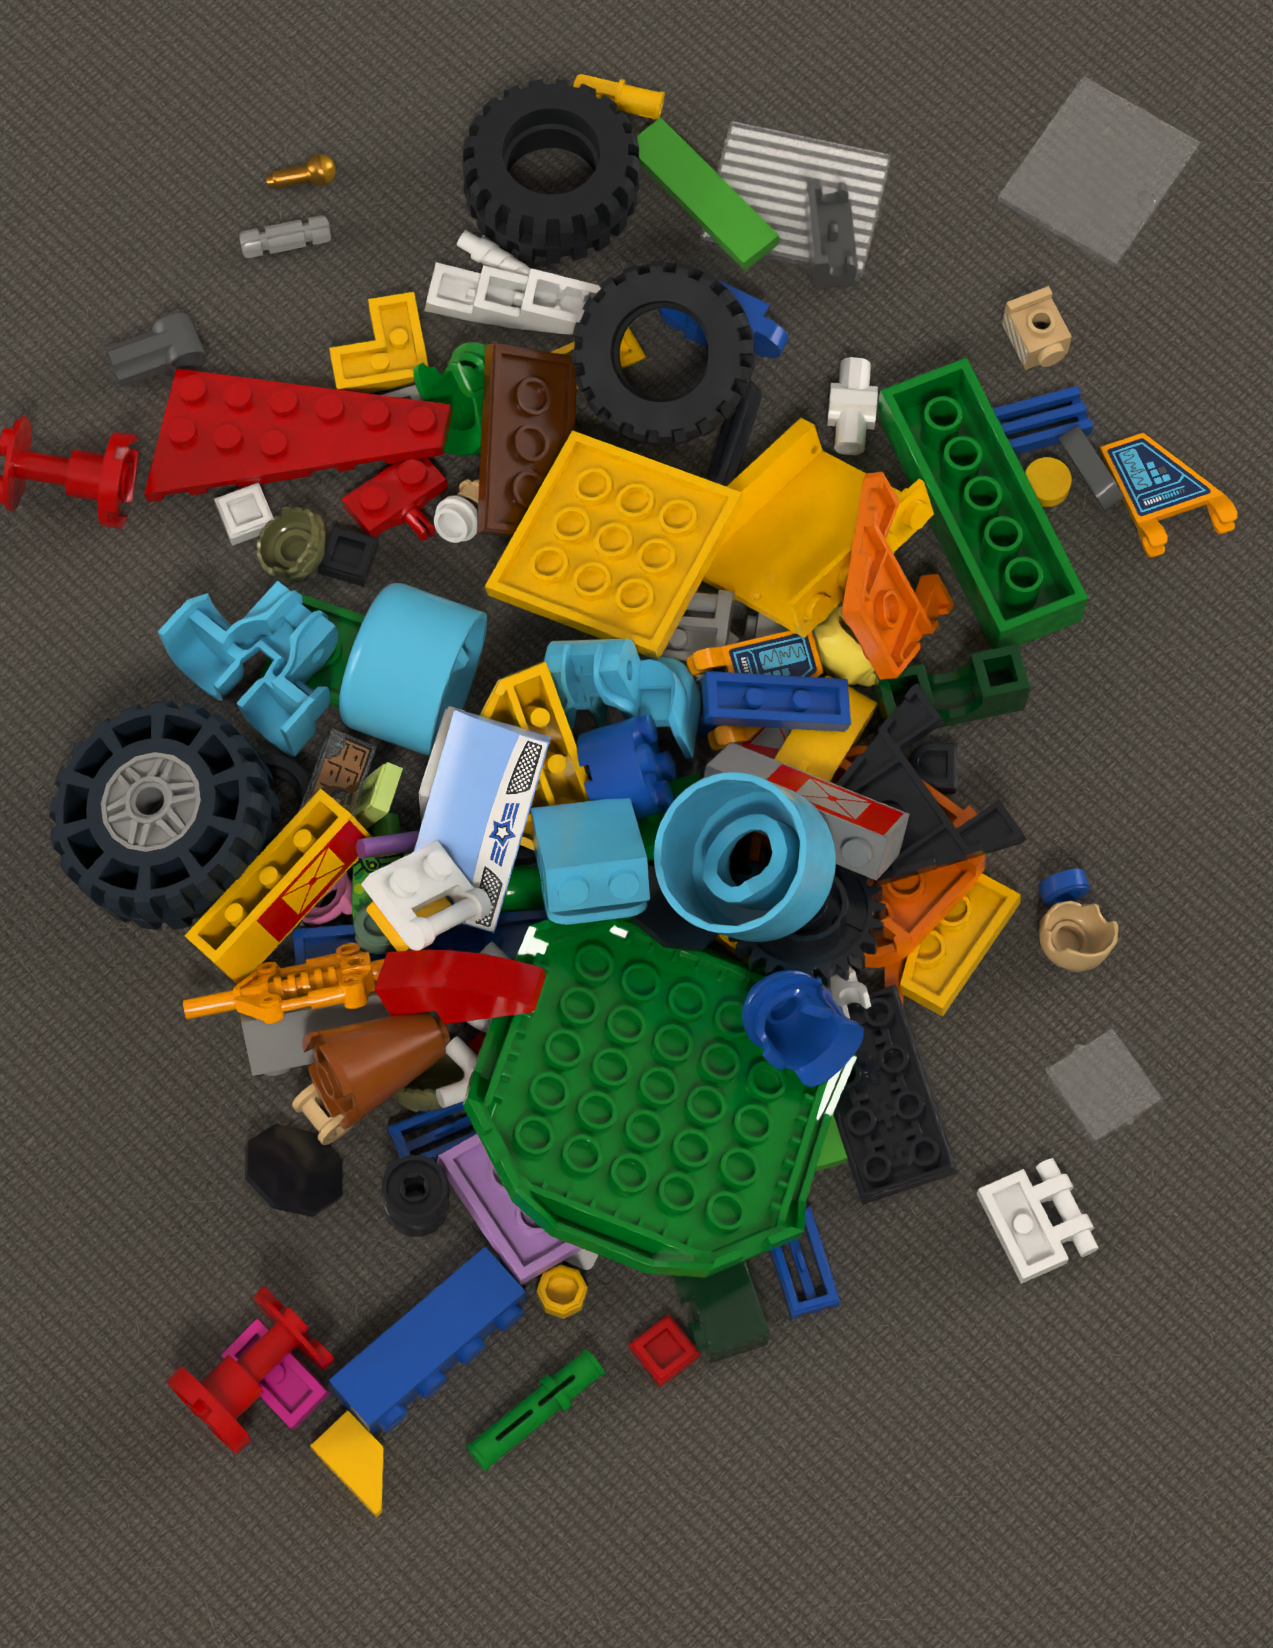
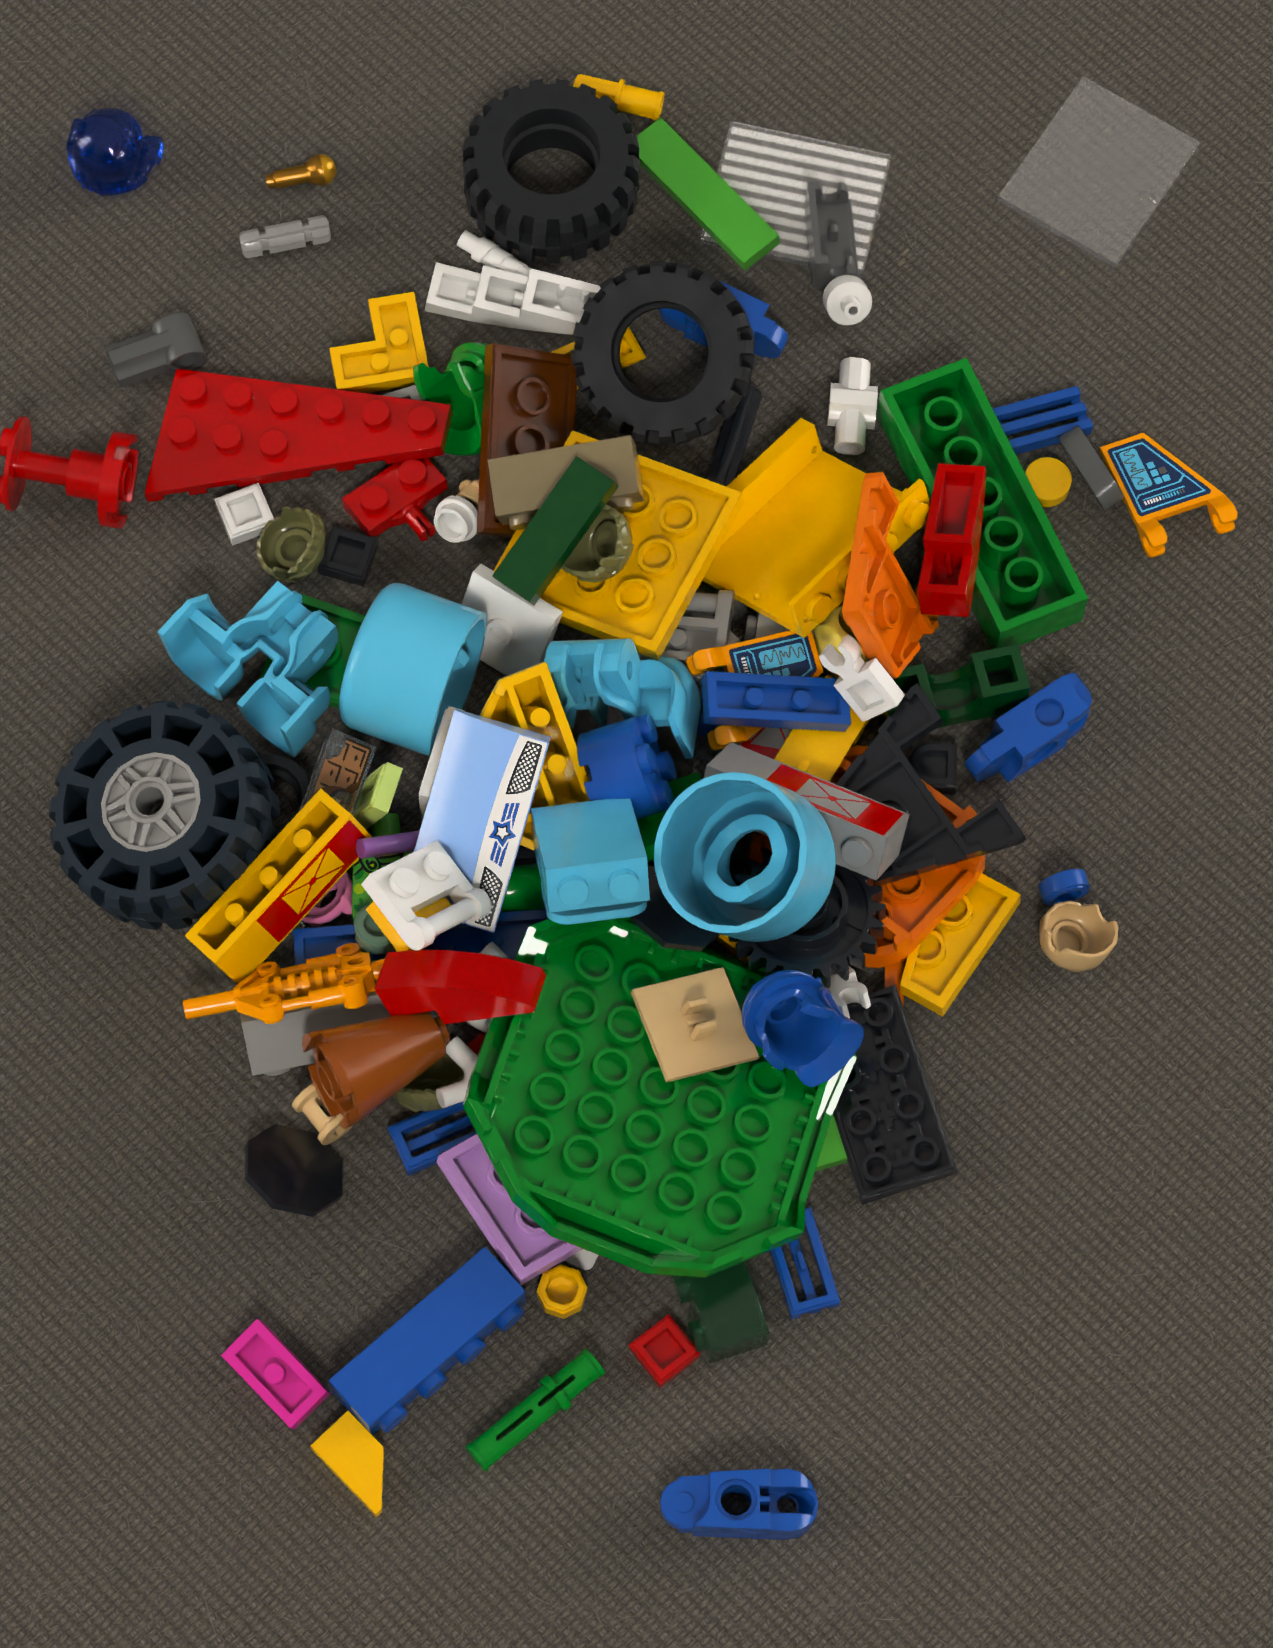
(111, 153): none -> clear blue helmet
(235, 1384): red piece -> none
(415, 1195): black wheel -> none
(515, 628): none -> white plate
(526, 479): none -> dark tan brick
(555, 530): none -> dark green tile
(602, 549): none -> olive hair
(694, 1024): none -> tan piece
(695, 1504): none -> blue piece
(847, 300): none -> white tile
(861, 683): none -> white plate
(952, 540): none -> red slope
(1024, 1226): white plate -> none
(1033, 730): none -> blue piece
(1035, 345): tan brick -> none
(1103, 1085): clear piece -> none

